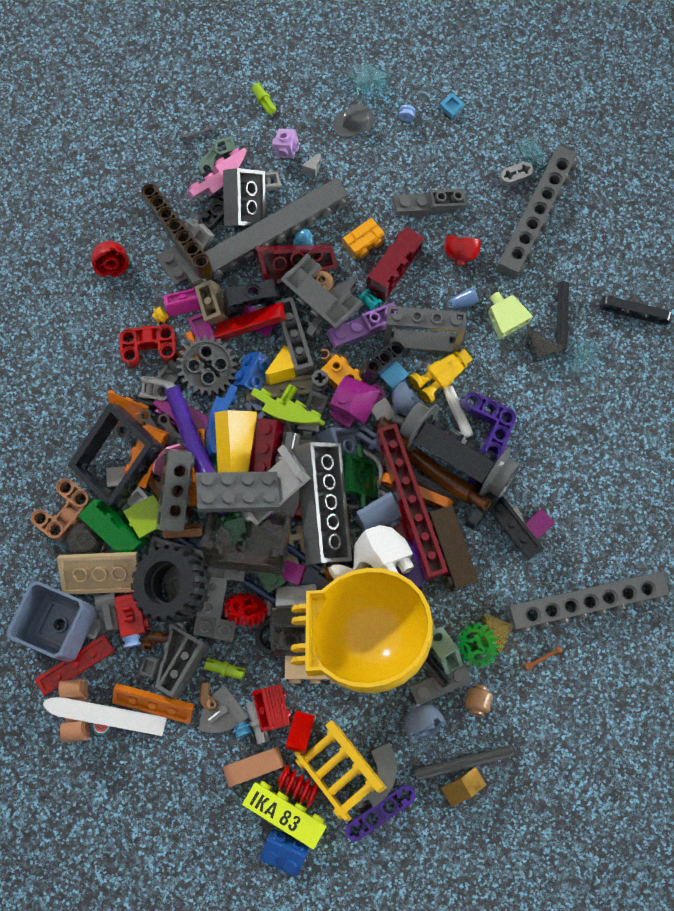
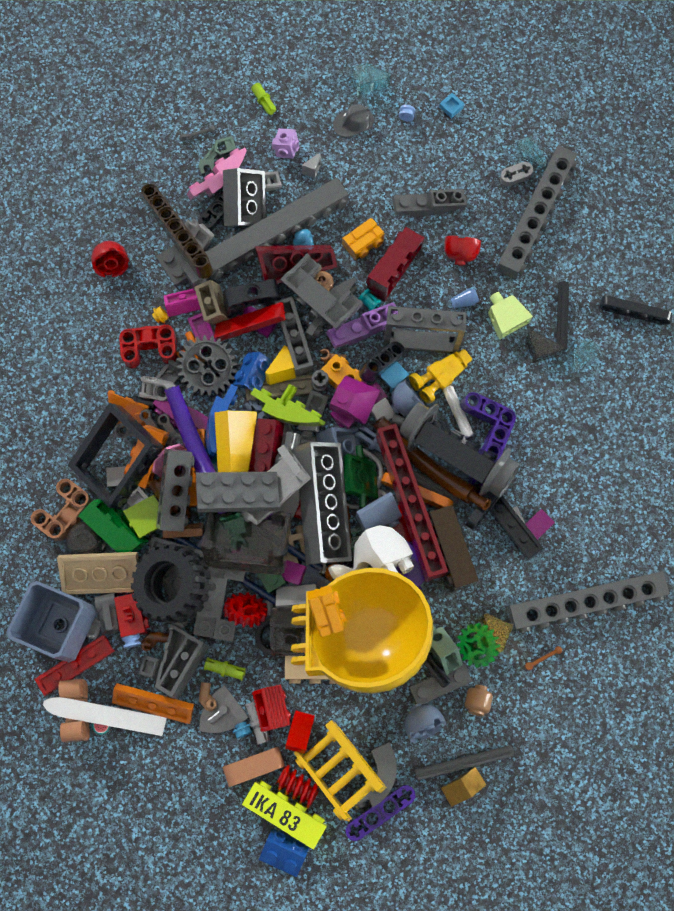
(326, 610): none -> light orange brick

